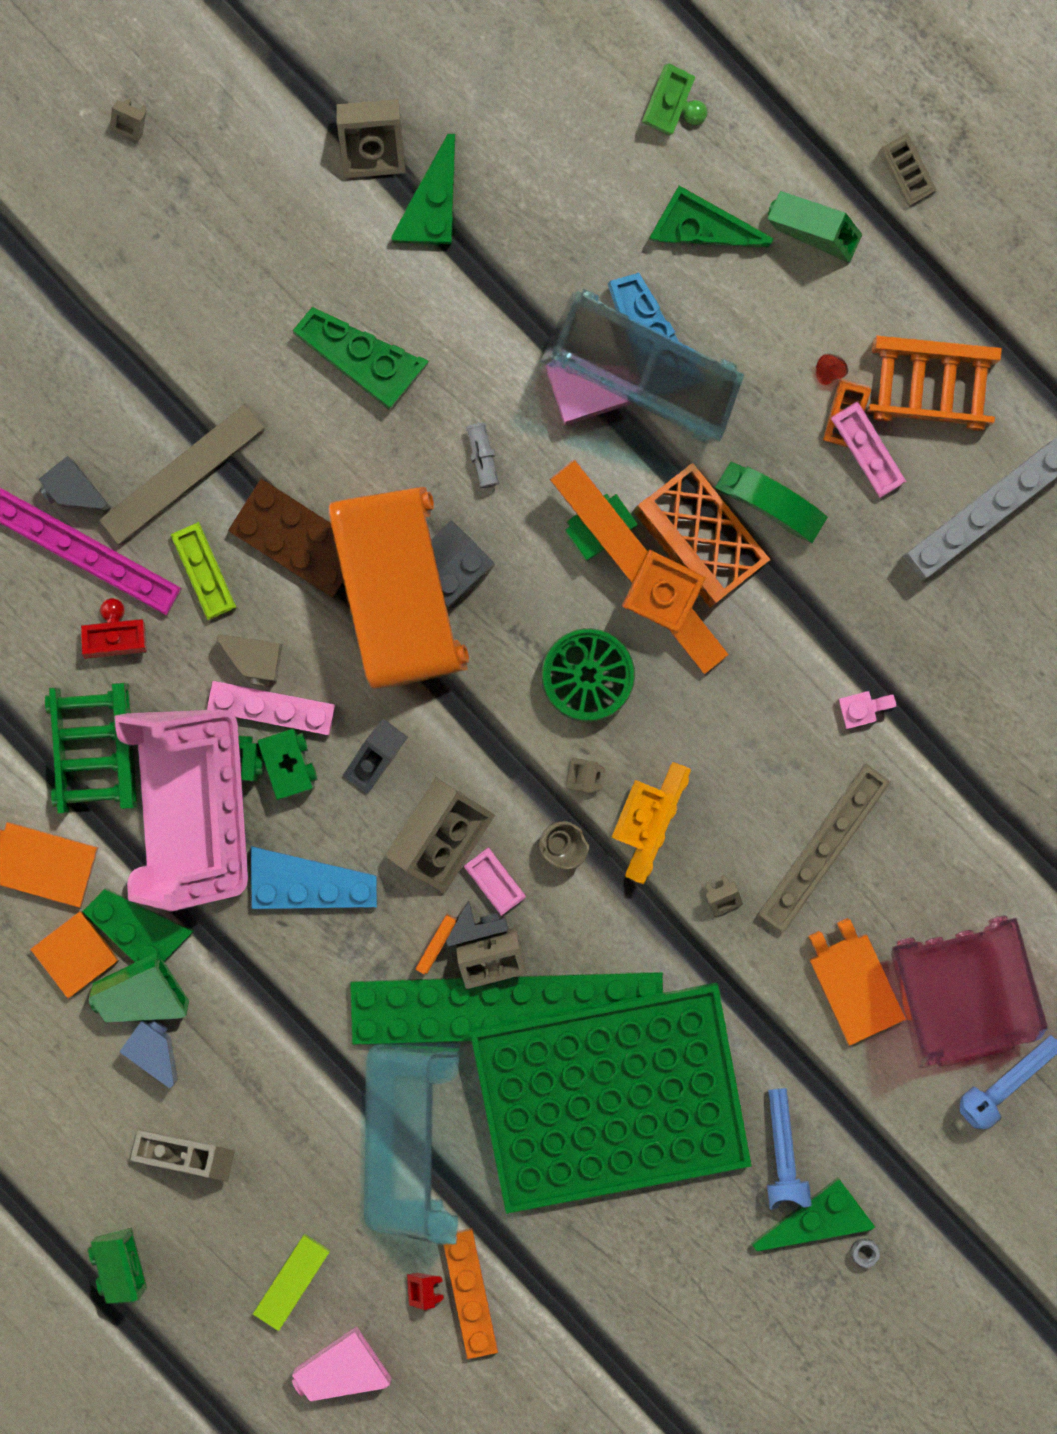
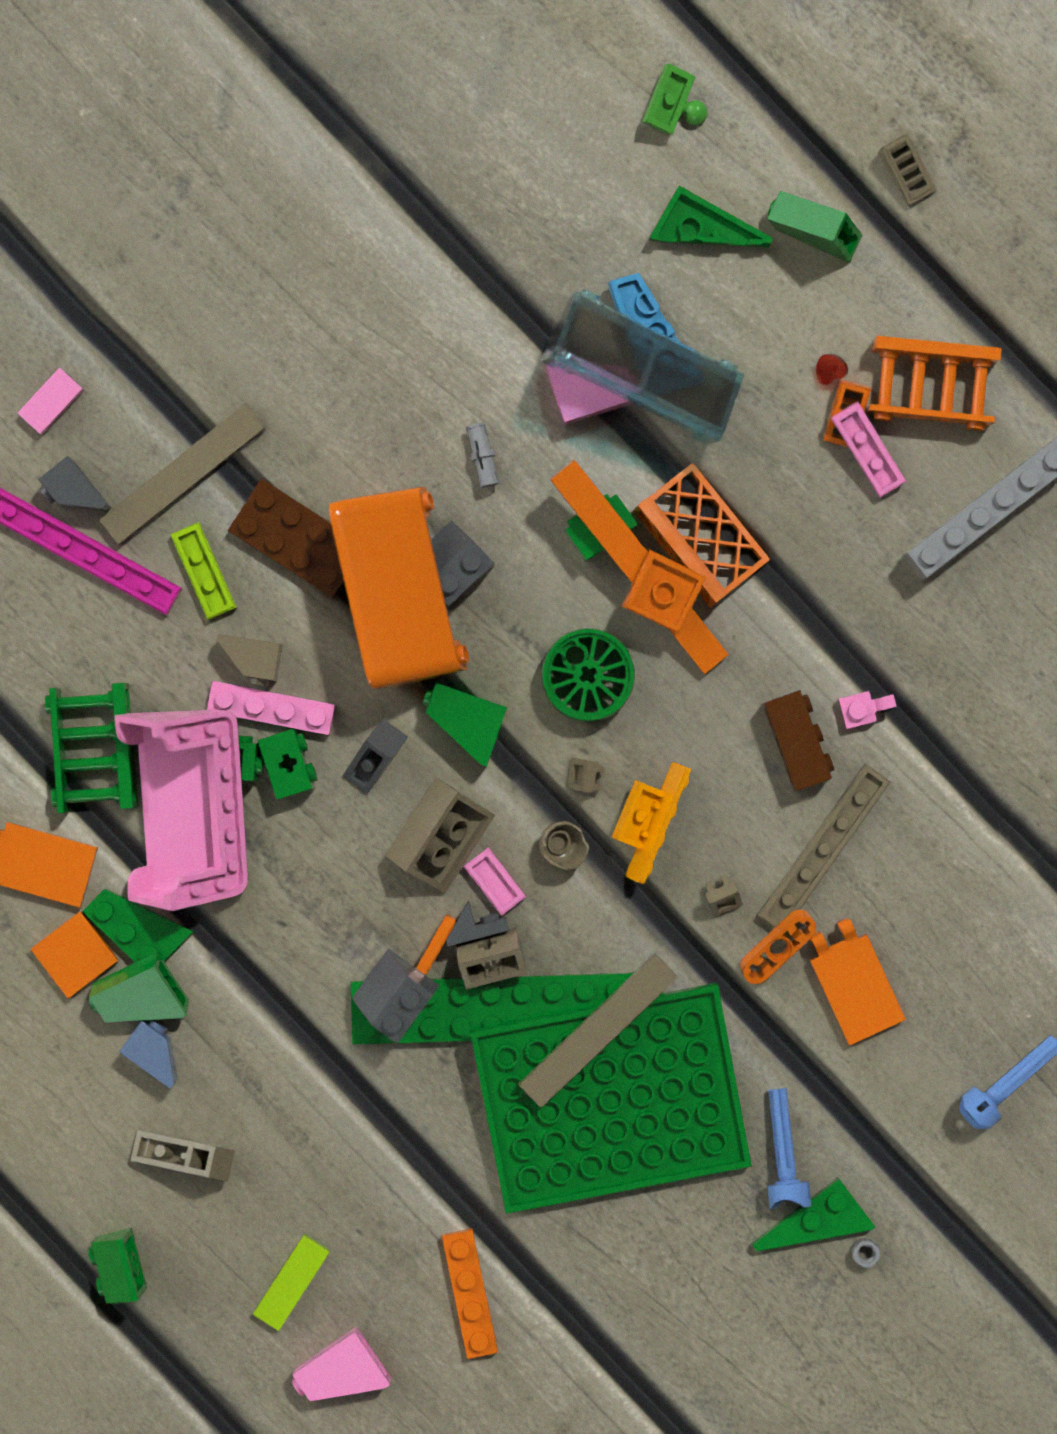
(50, 401): none -> bright pink tile
(114, 636): red plate -> none
(128, 119): dark tan tile -> none
(296, 882): dark azure wing -> none
(370, 138): dark tan slope -> none
(371, 363): green wing -> none
(394, 995): none -> dark grey slope
(401, 1140): clear light blue windscreen -> none
(421, 1290): red tile -> none
(430, 211): green wing -> none
(467, 719): none -> green slope
(598, 1030): none -> dark tan tile
(773, 500): green arch -> none
(798, 740): none -> reddish brown brick
(800, 937): none -> orange beam
(968, 994): clear pink windscreen -> none

